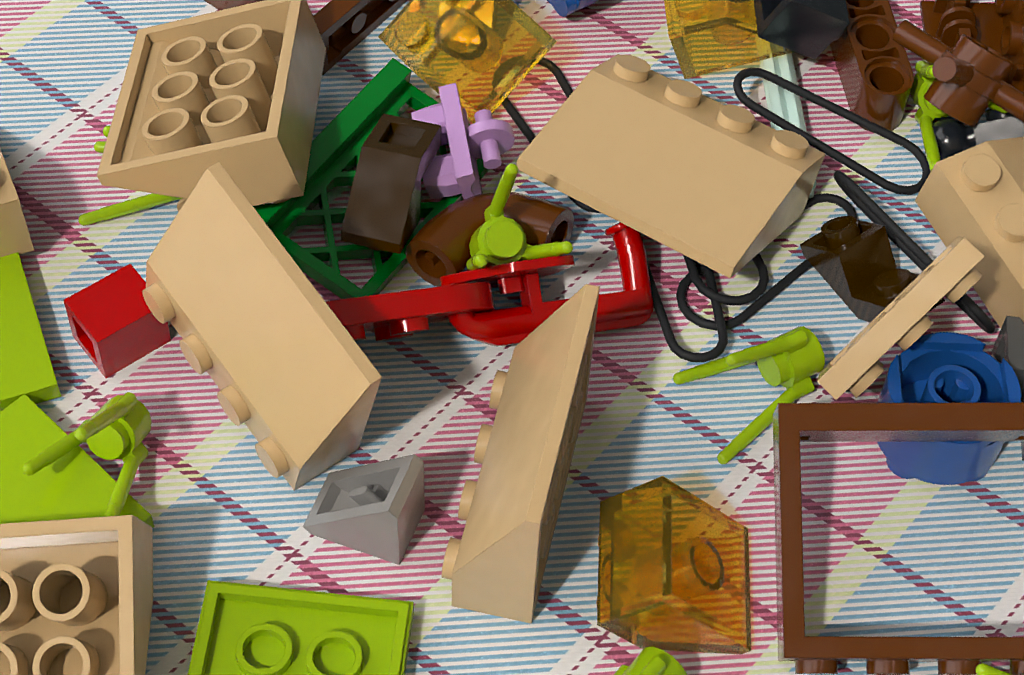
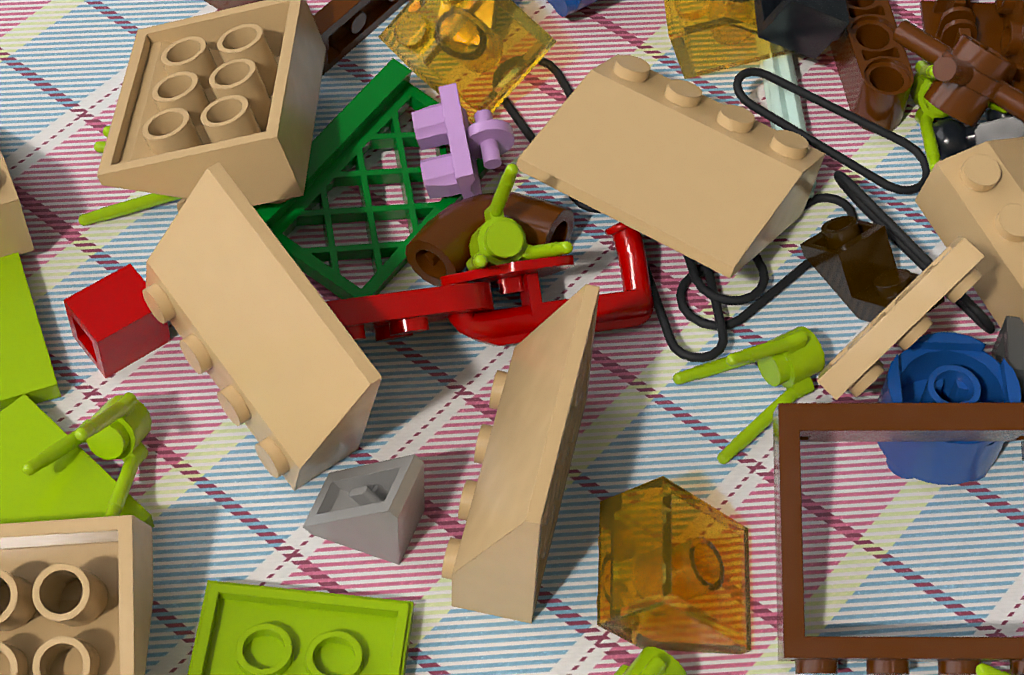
(387, 183): dark brown slope -> none

